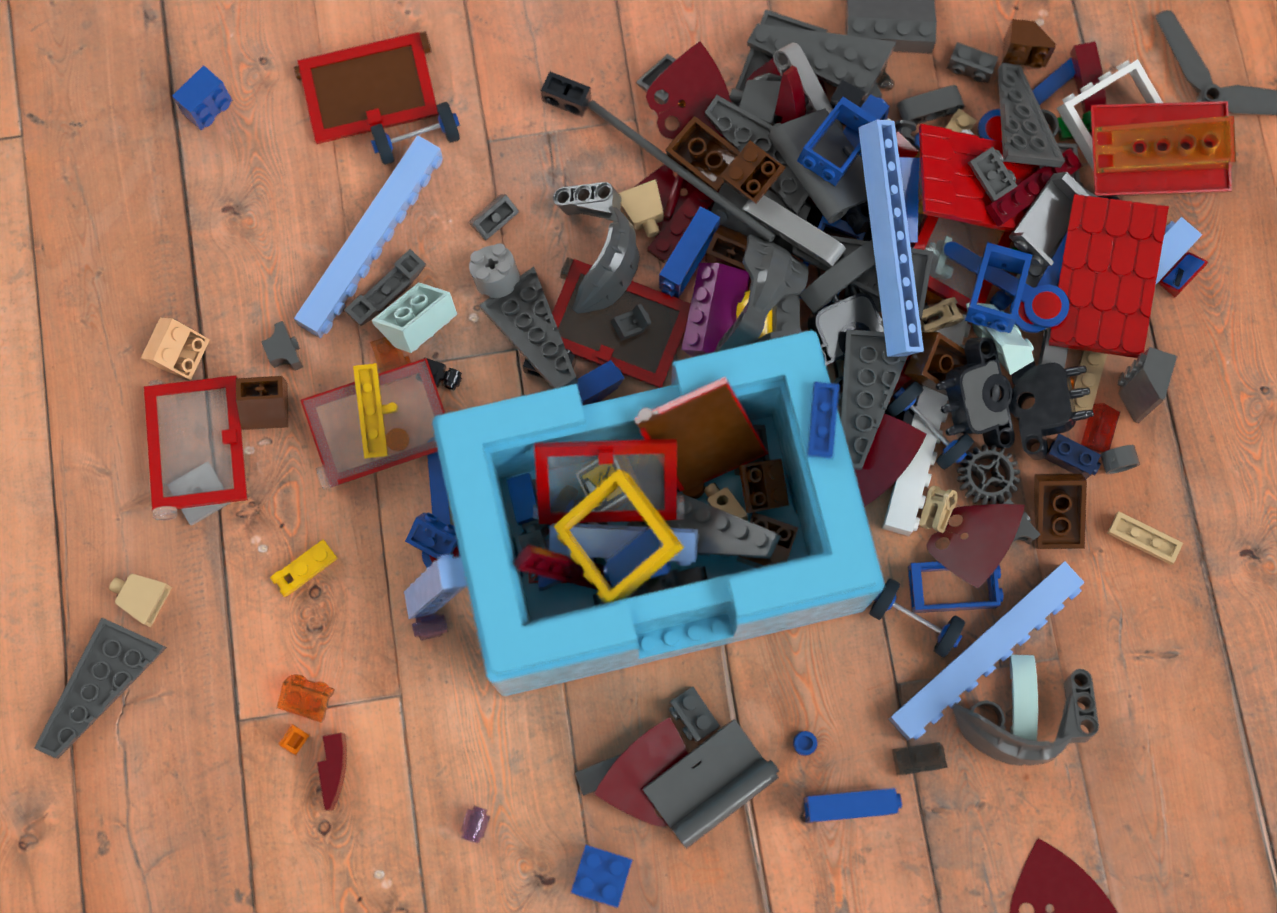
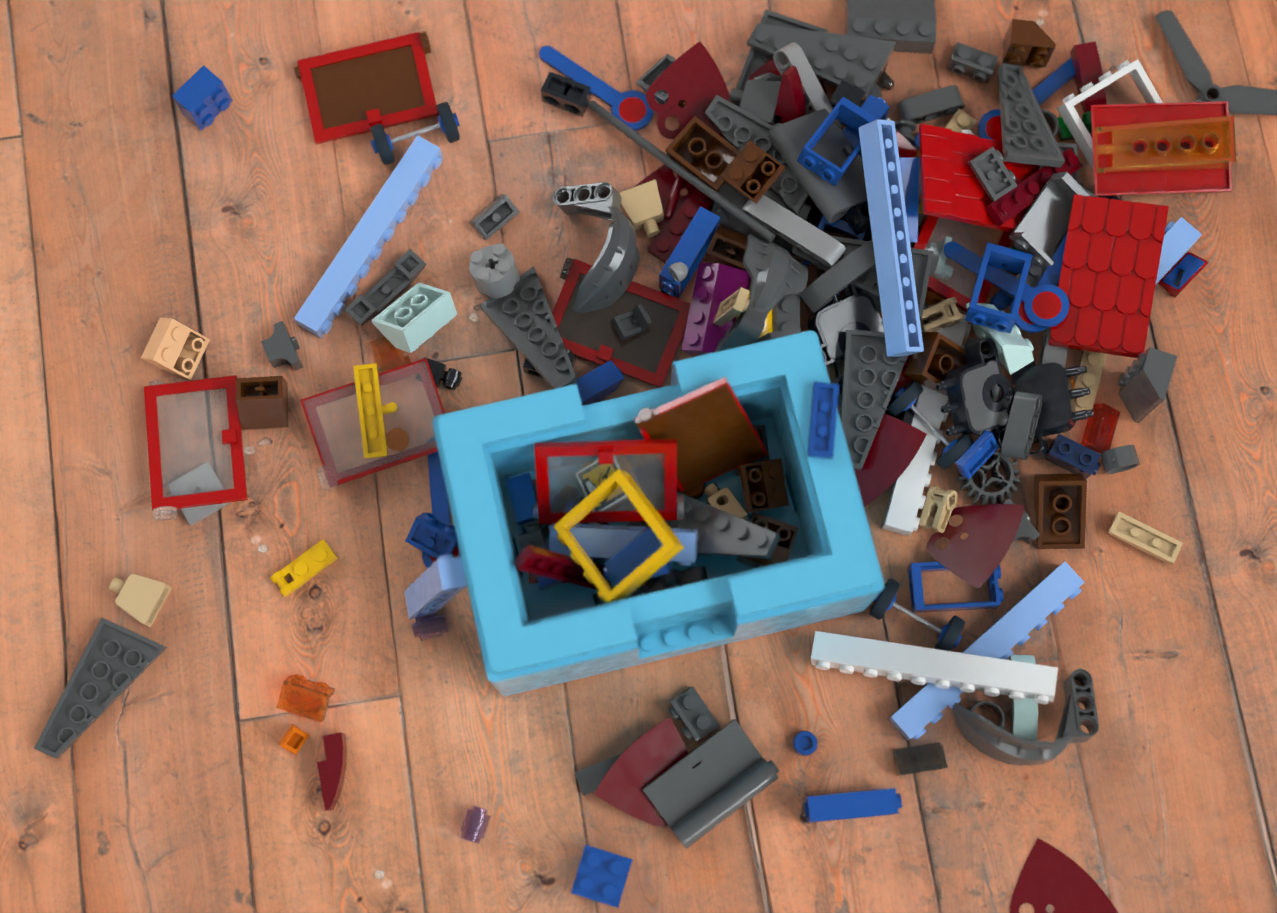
(628, 106): none -> blue piece
(678, 271): none -> light grey hinge
(732, 306): none -> tan plate
(934, 666): none -> white brick
(977, 454): none -> blue tile
(1021, 425): none -> dark grey beam

